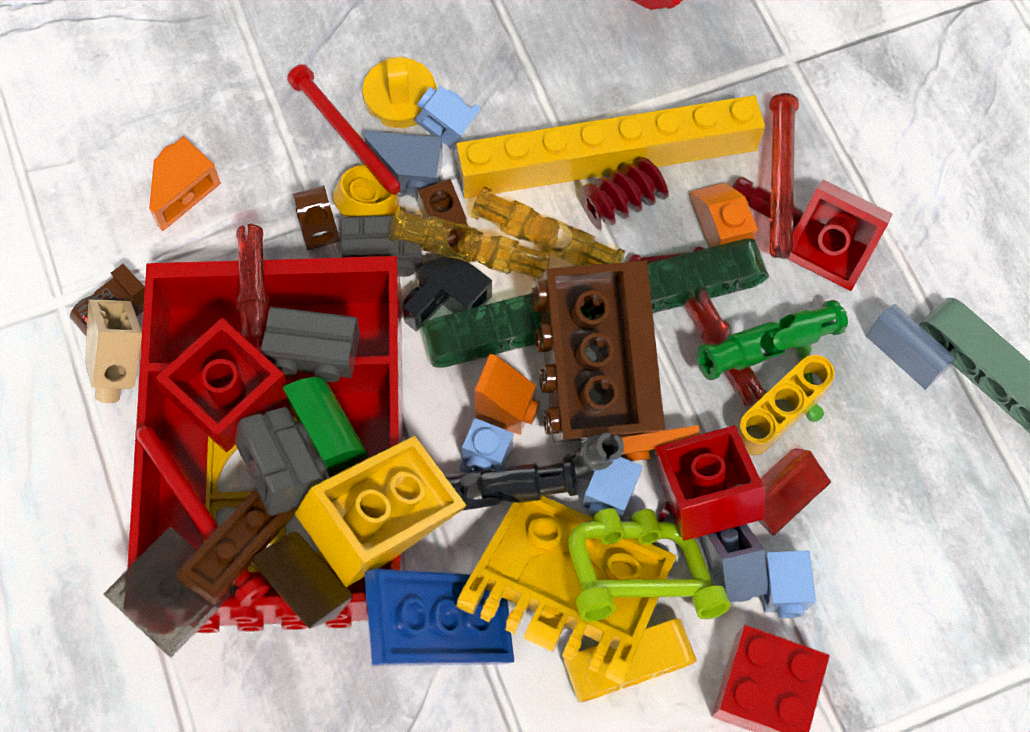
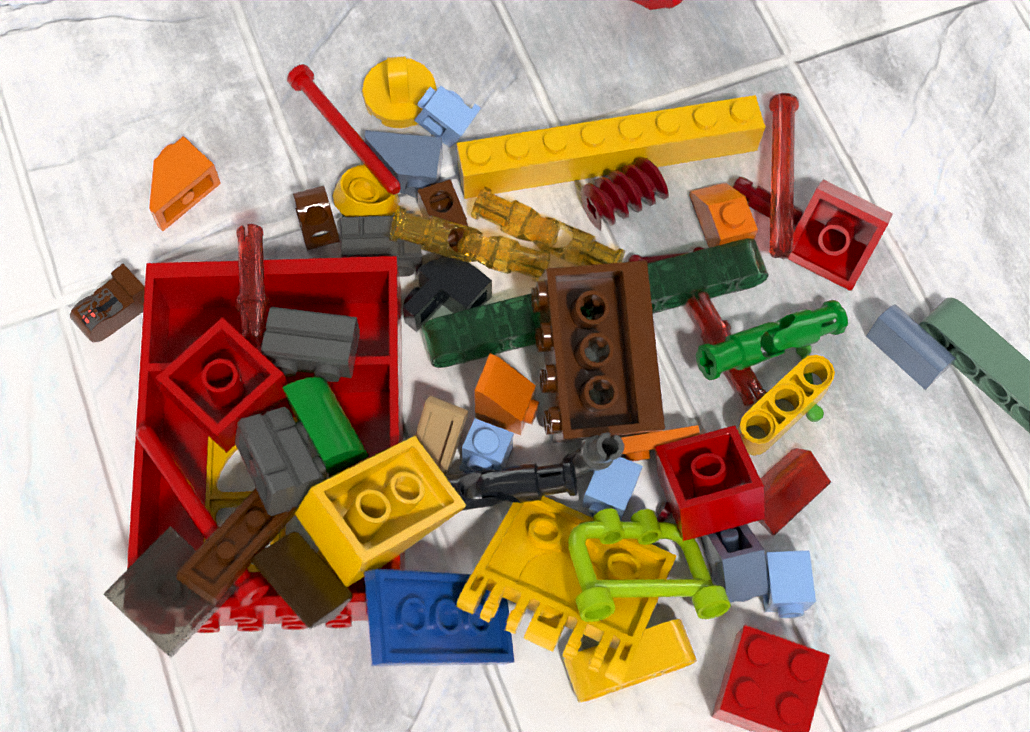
(112, 348): tan torso -> none
(441, 431): none -> tan tile

